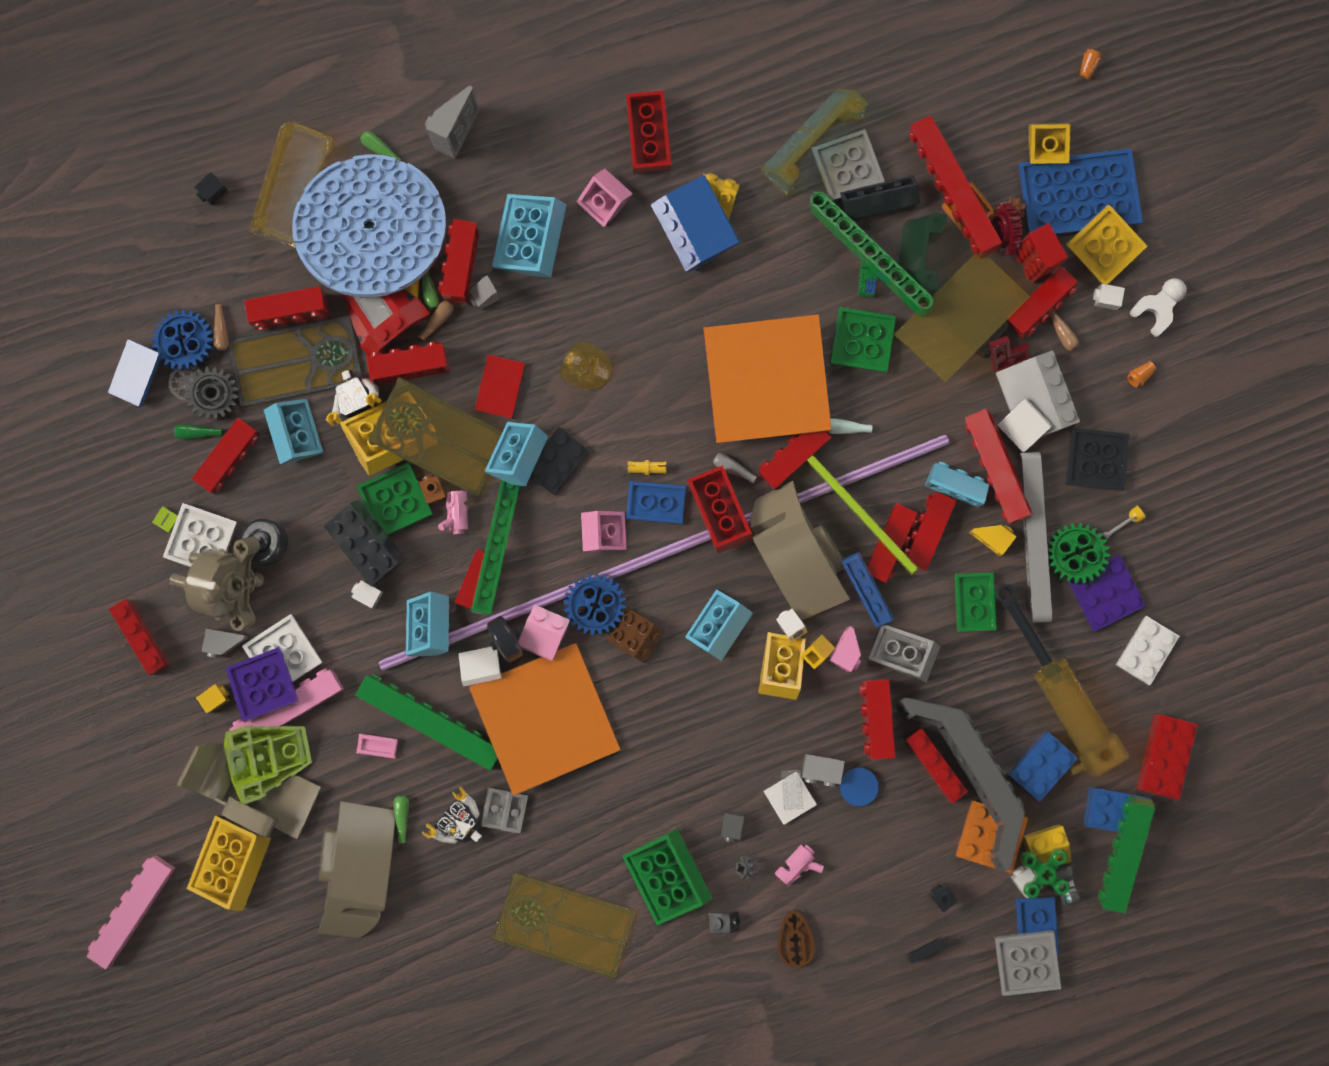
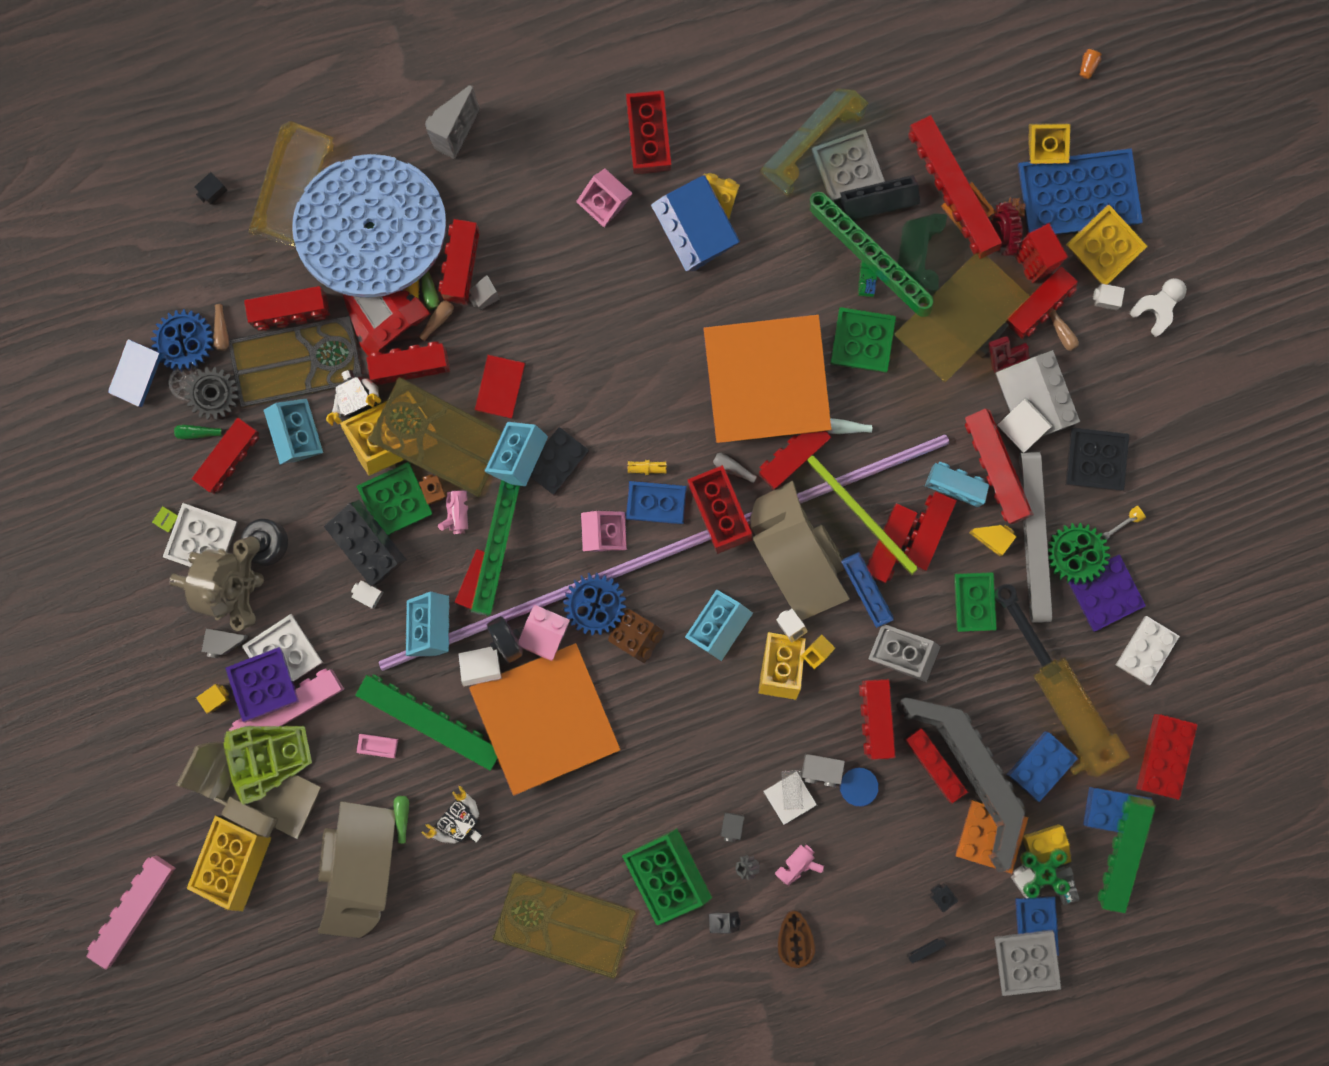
(139, 637): red brick -> none
(375, 144): bright green piece -> none
(504, 810): light grey slope -> none
(529, 235): medium azure slope -> none
(585, 366): clear yellow hat -> none
(846, 652): bright pink slope -> none
(1141, 374): orange cone -> none

